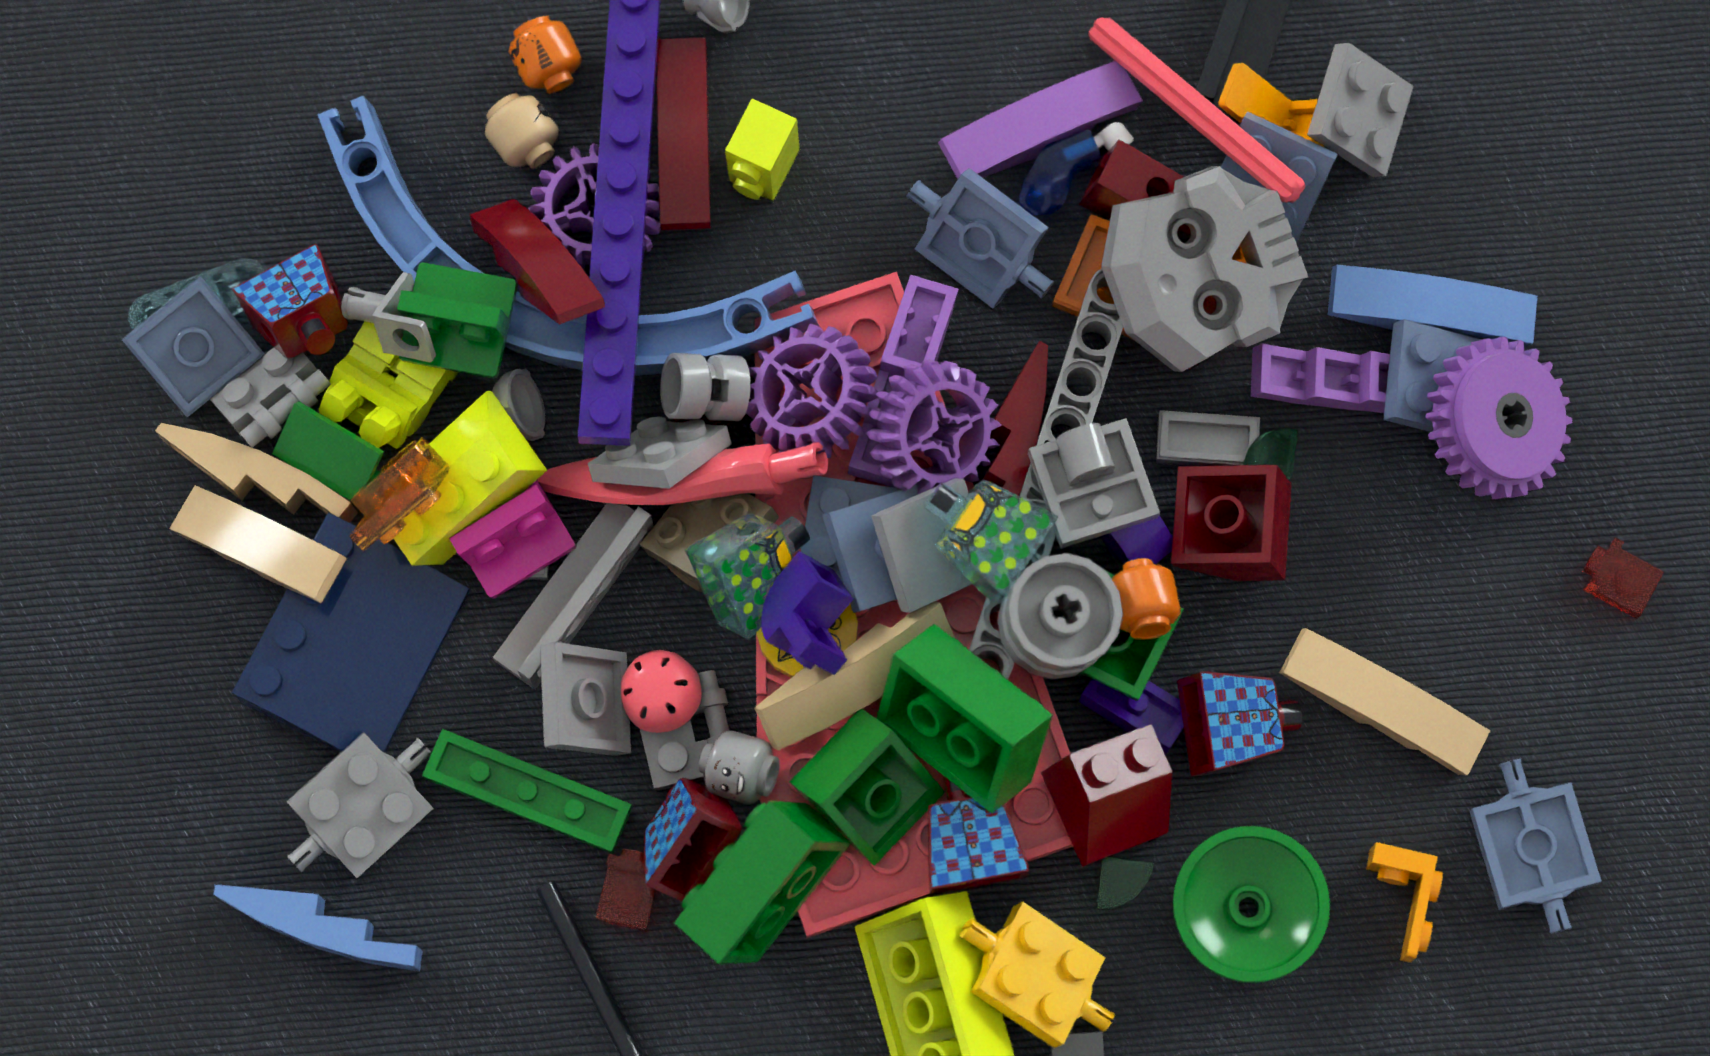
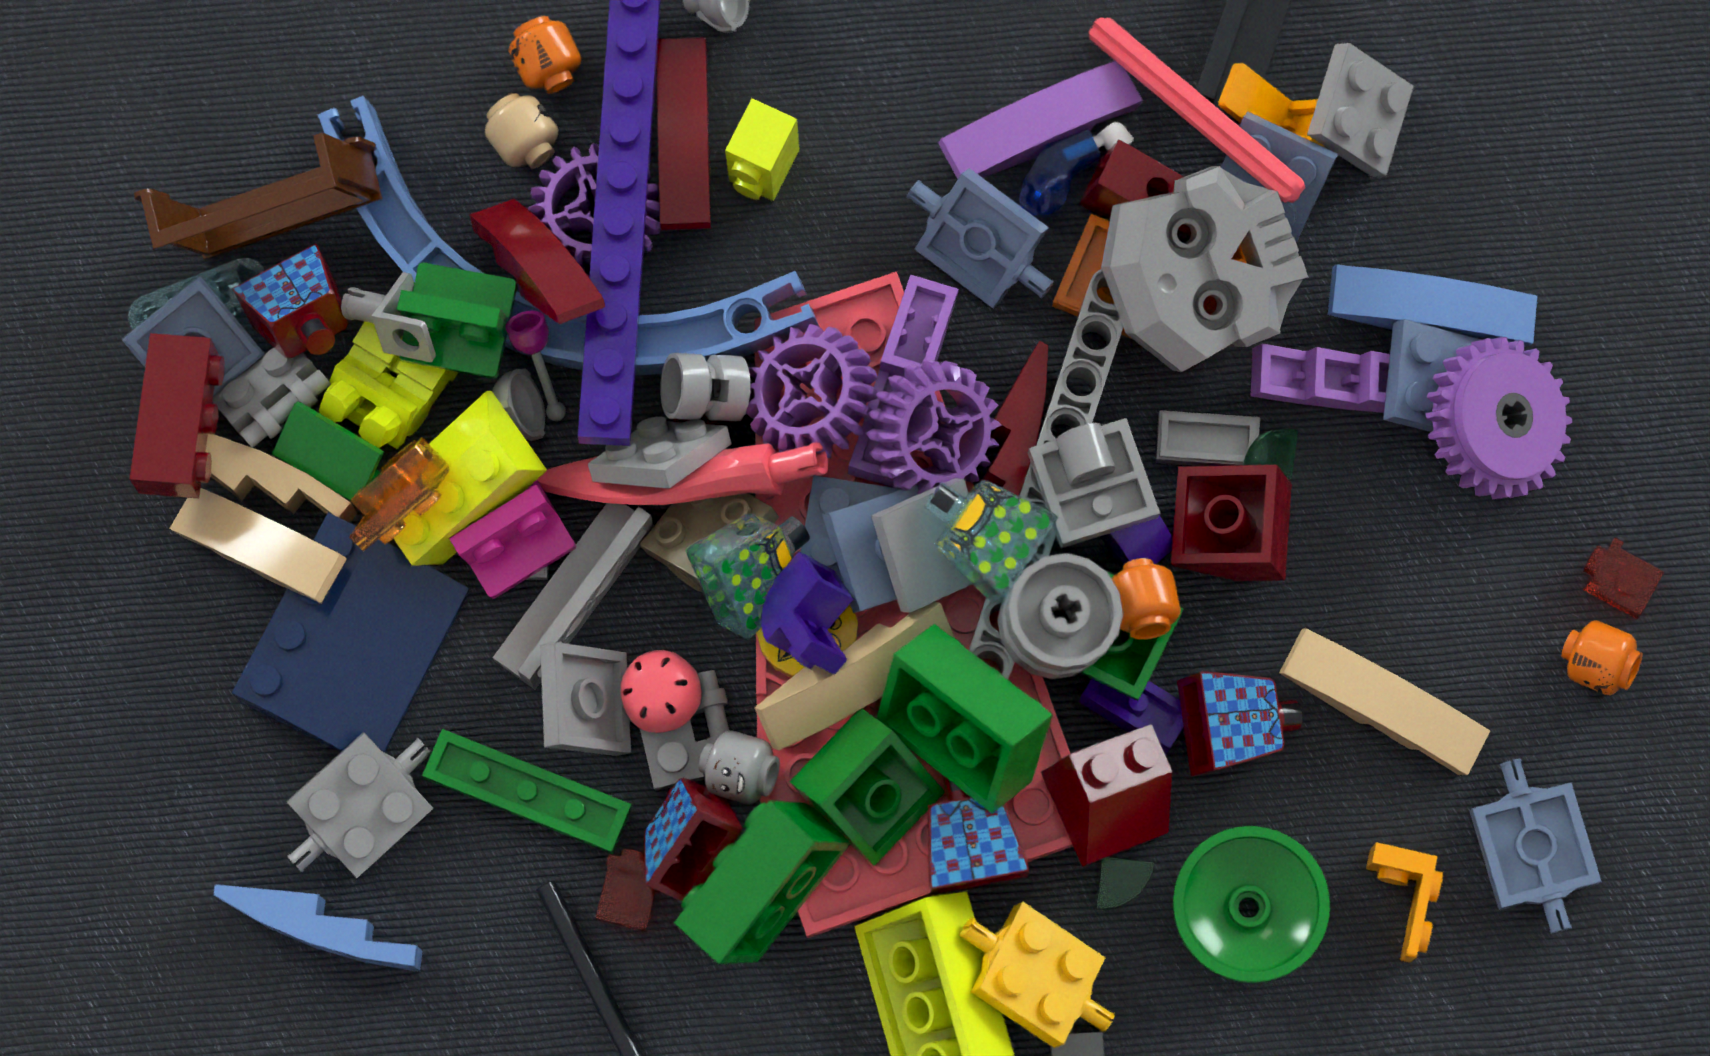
(176, 416): none -> dark red brick
(338, 186): none -> reddish brown piece
(530, 334): none -> magenta hinge
(1602, 658): none -> orange head

